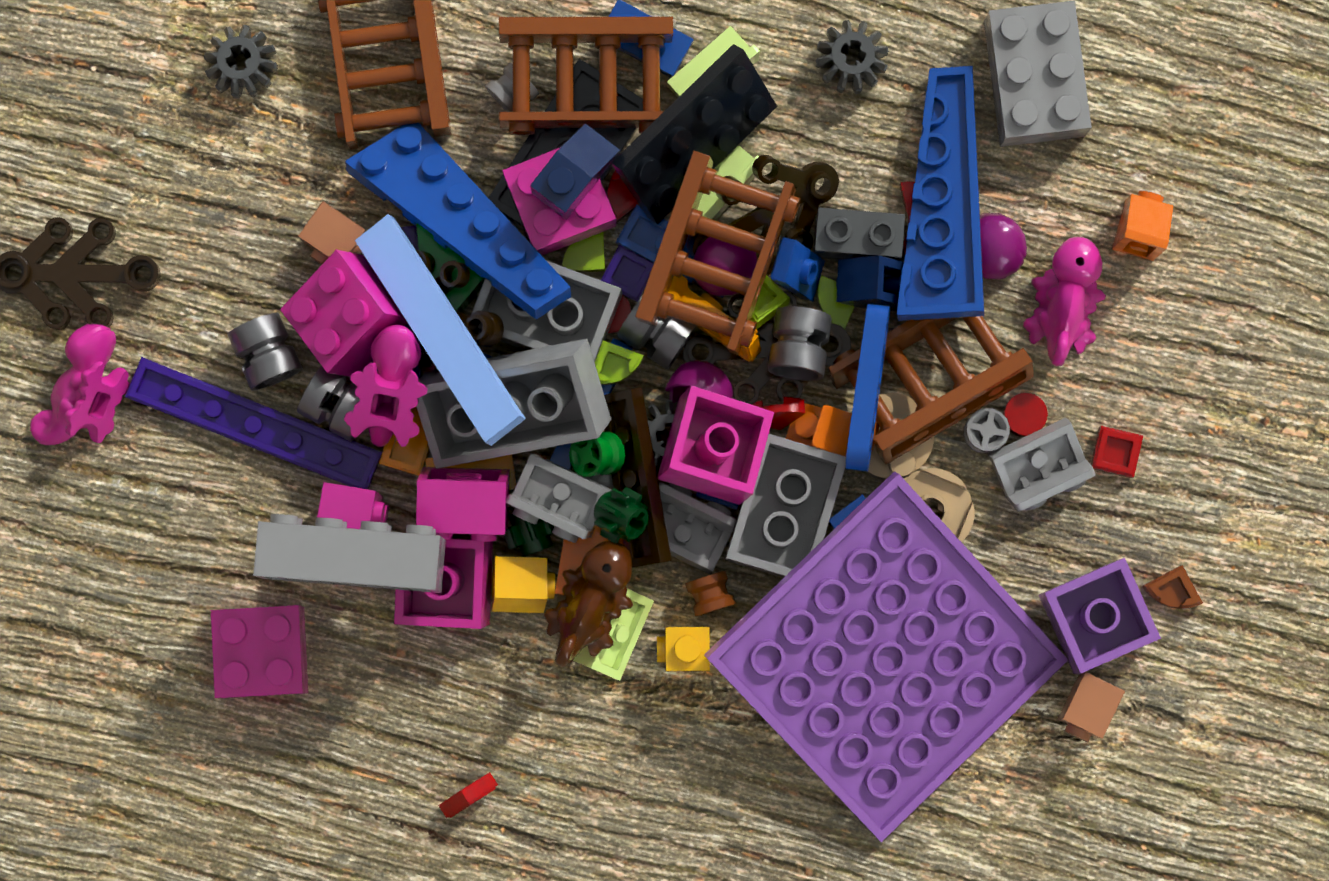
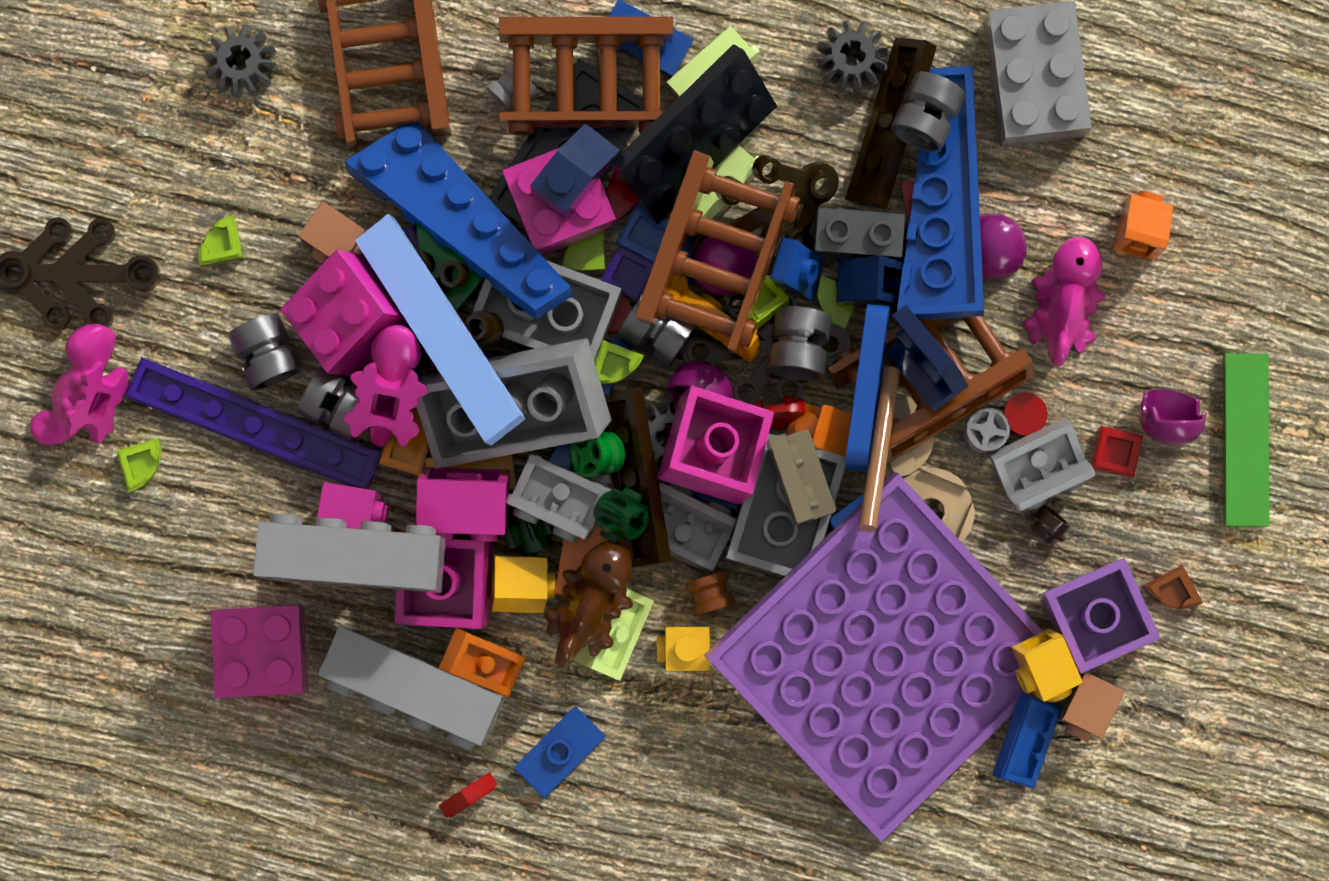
(140, 463): none -> lime tile
(221, 243): none -> lime tile
(411, 686): none -> light grey brick
(482, 662): none -> orange slope
(559, 751): none -> blue plate
(801, 476): none -> dark tan bracket
(879, 449): none -> medium nougat bar
(881, 149): none -> dark brown plate
(924, 362): none -> dark blue bracket
(929, 108): none -> flat silver wheel
(1027, 741): none -> blue plate
(1046, 666): none -> yellow brick
(1049, 525): none -> dark brown plate
(1171, 416): none -> magenta hair
(1245, 440): none -> bright green tile

